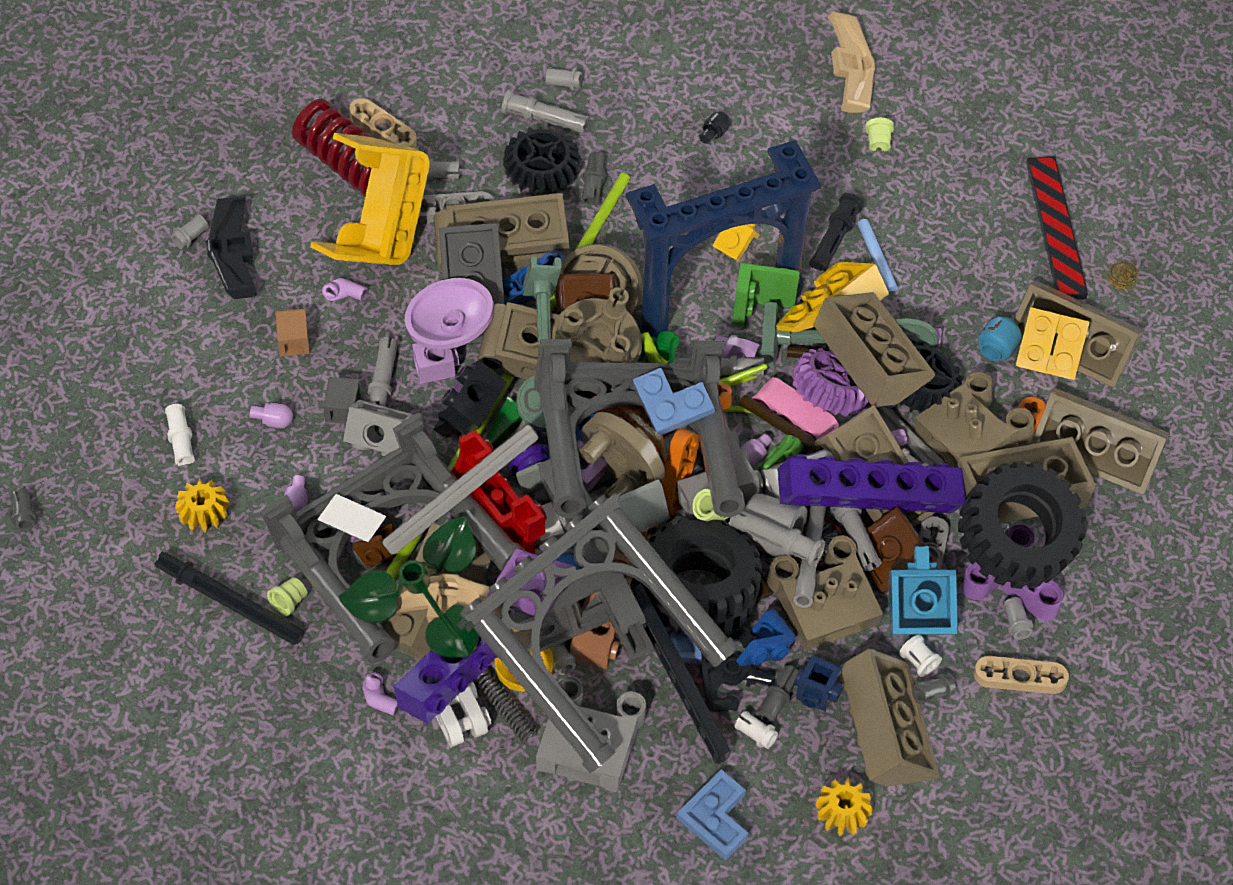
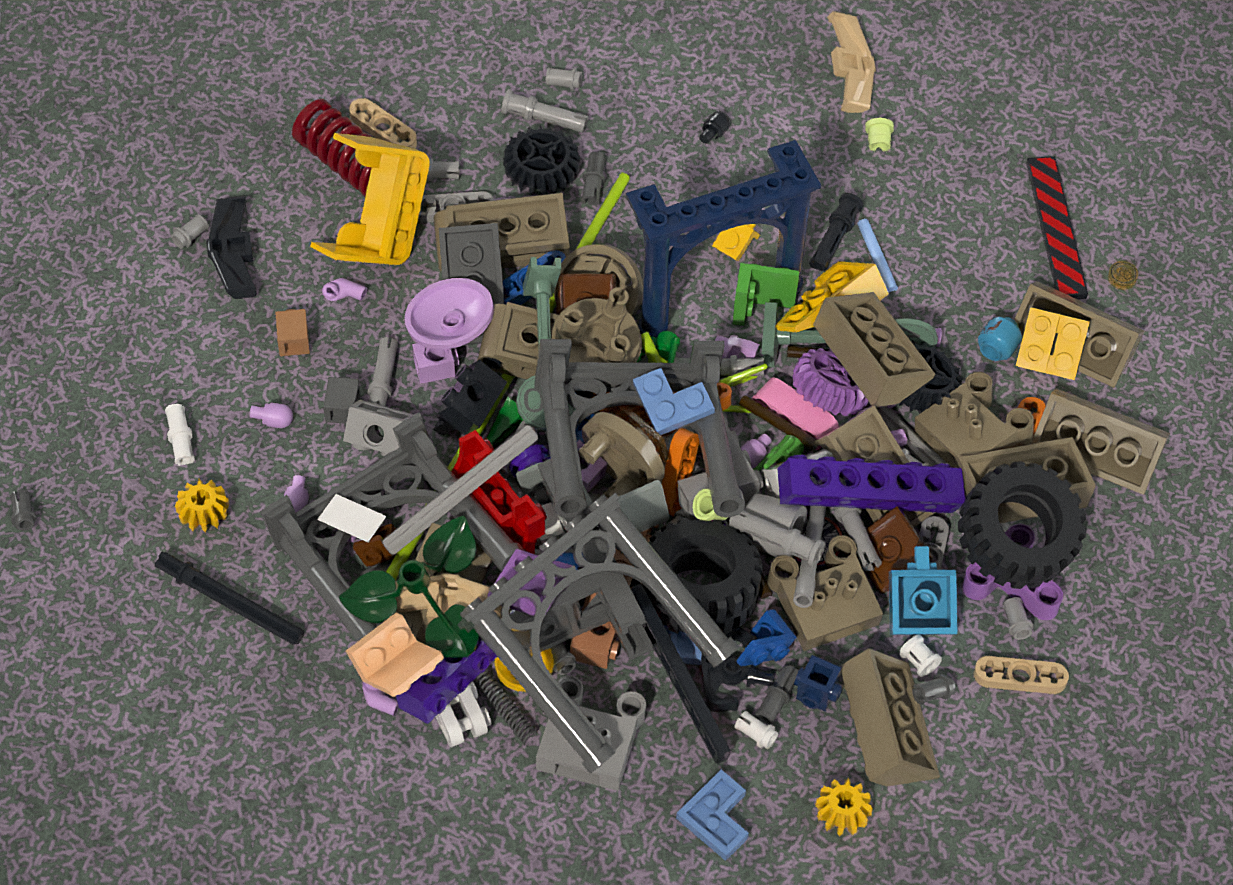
(287, 596): yellowish green piece -> none
(392, 656): none -> light nougat bracket

